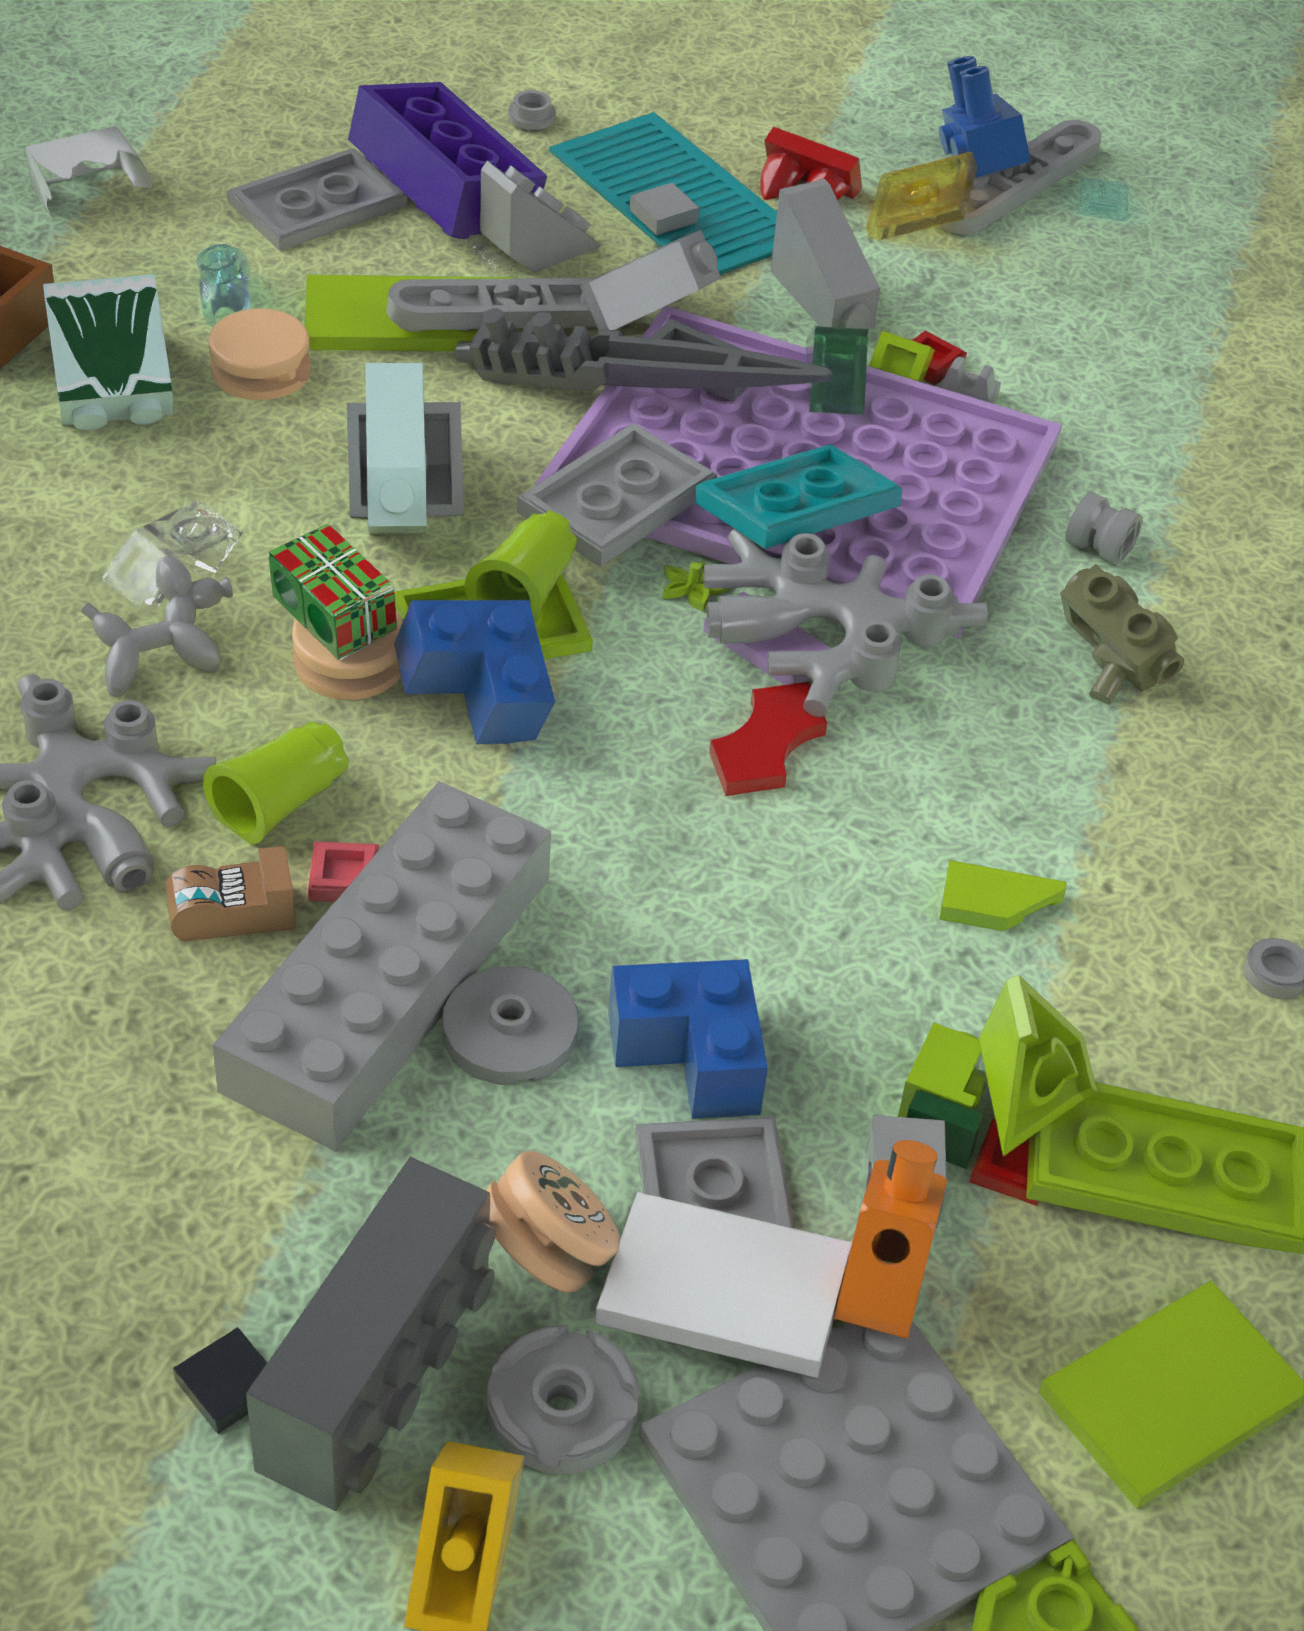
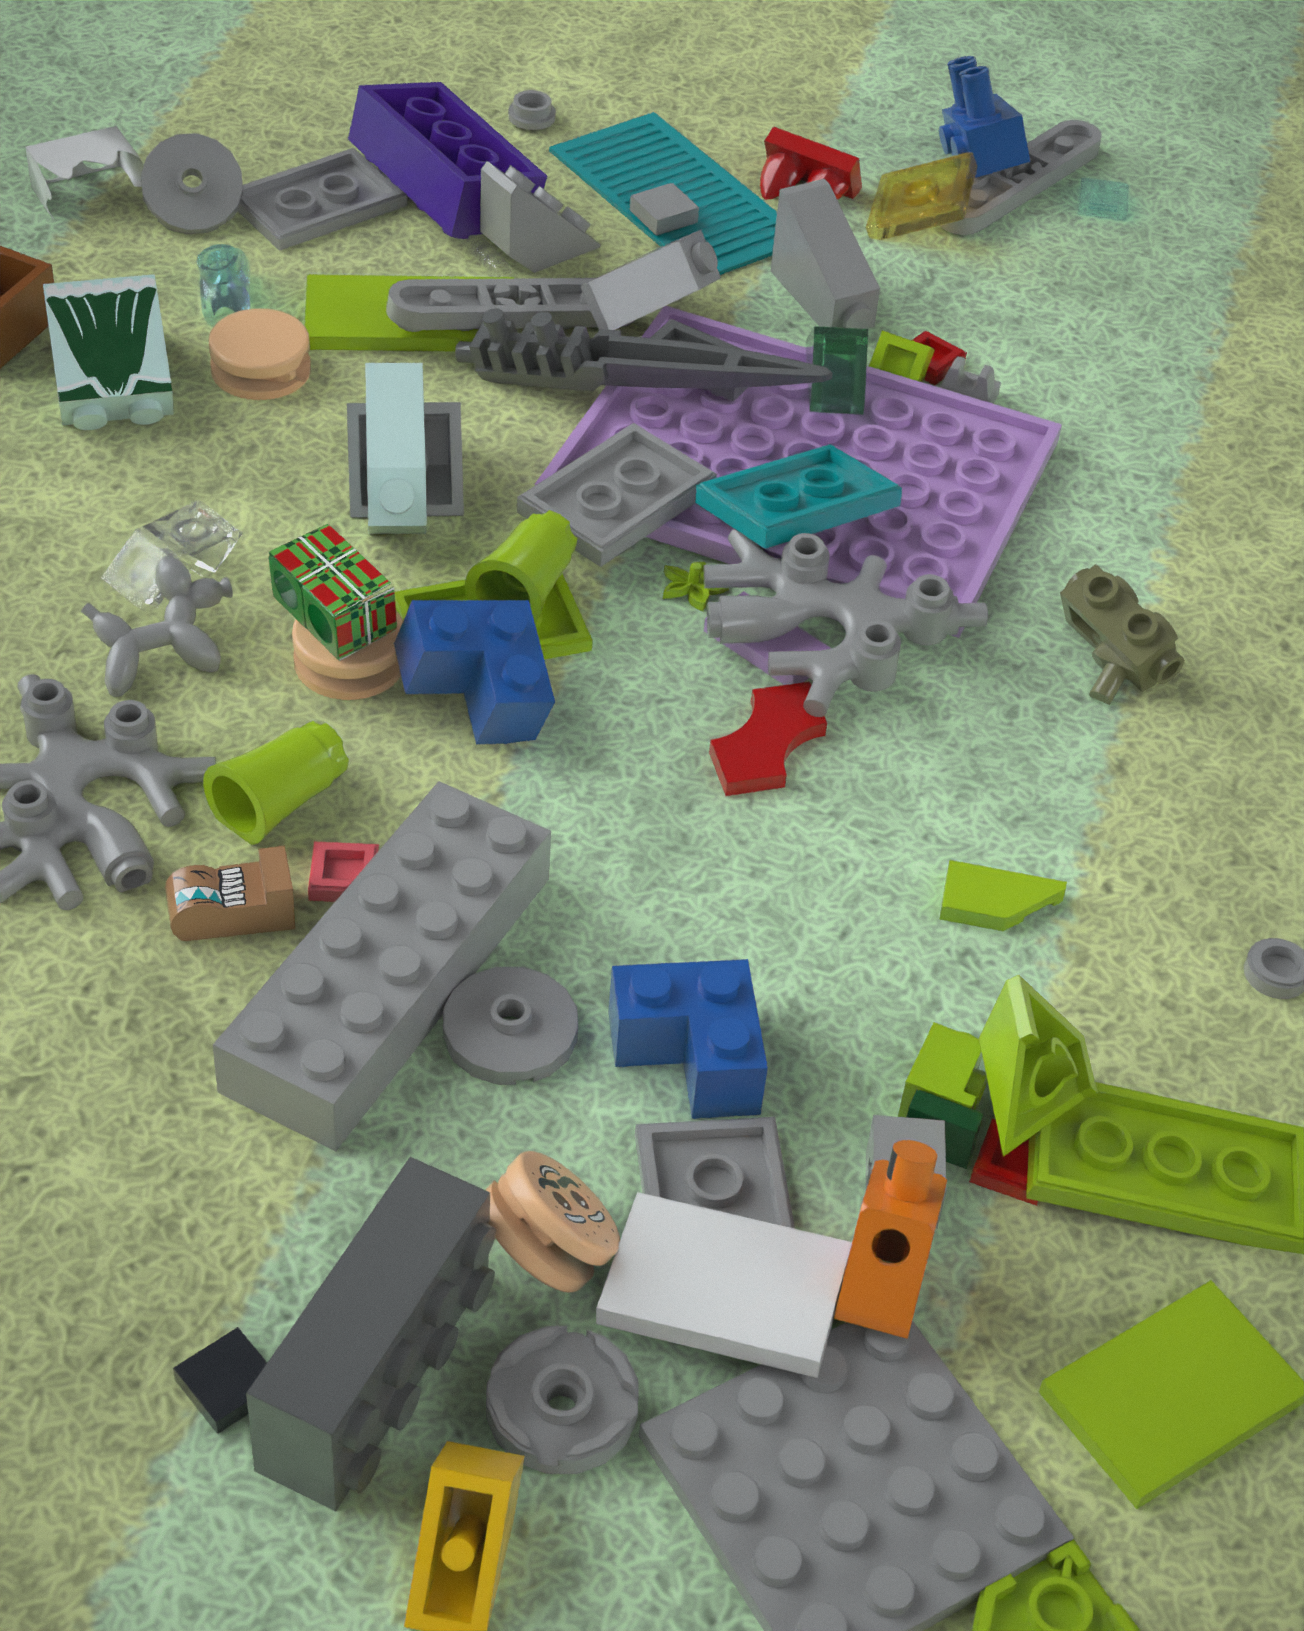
(188, 208): none -> light grey plate
(1104, 528): light grey wheel -> none

